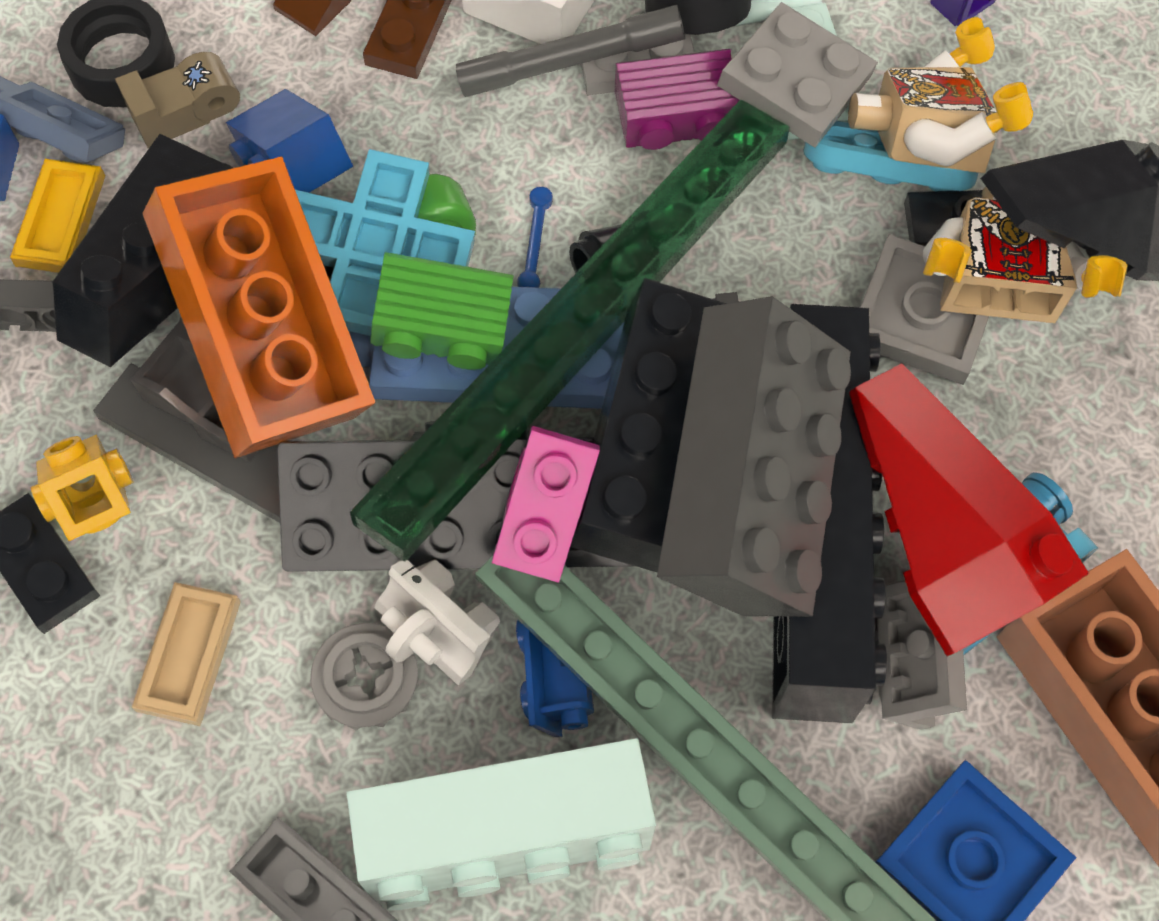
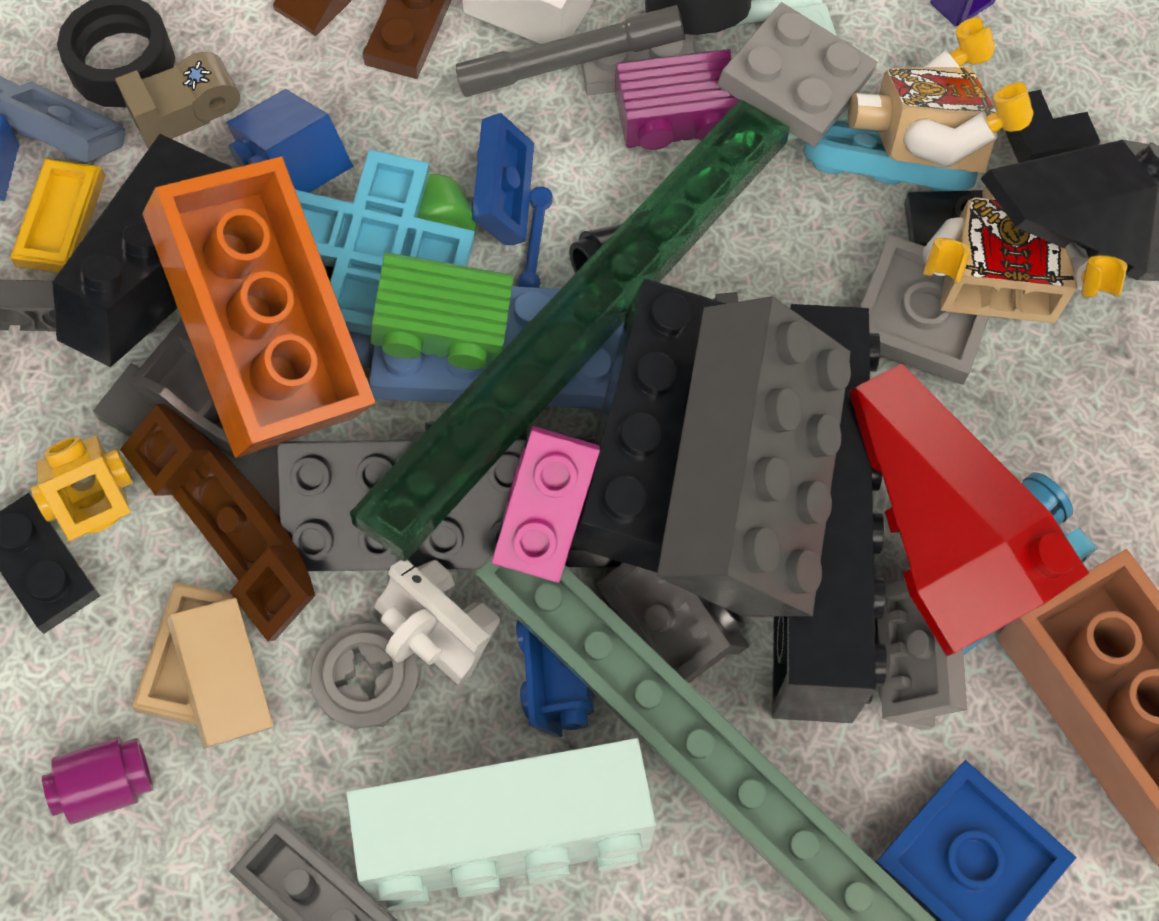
(97, 779): none -> magenta brick
(219, 672): none -> tan tile
(228, 512): none -> reddish brown slope
(503, 180): none -> blue plate
(673, 621): none -> flat silver bracket
(1051, 135): none -> black piece

